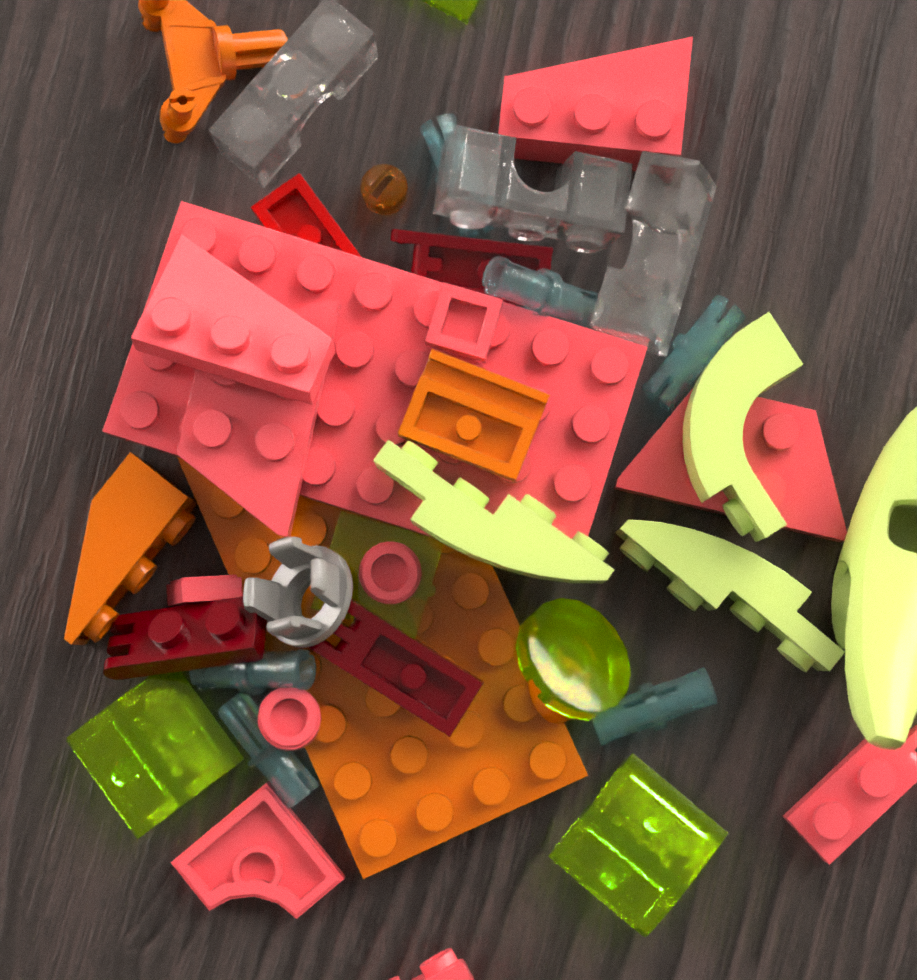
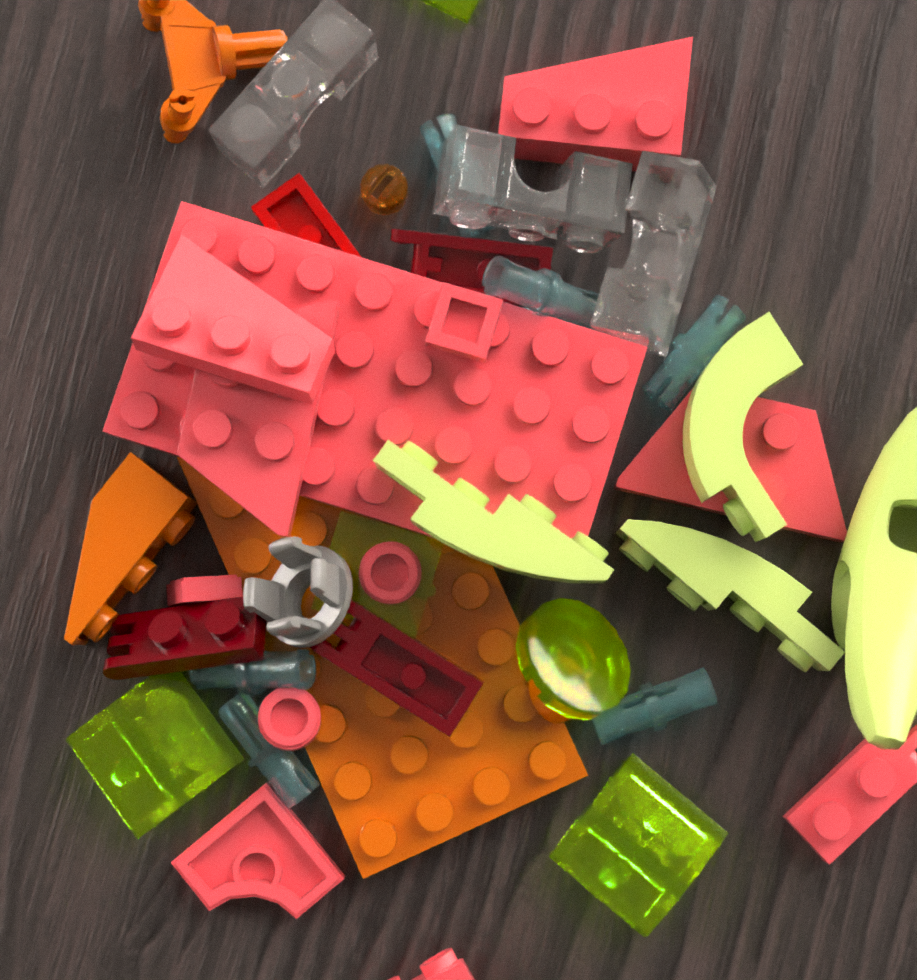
(473, 415): orange plate -> none

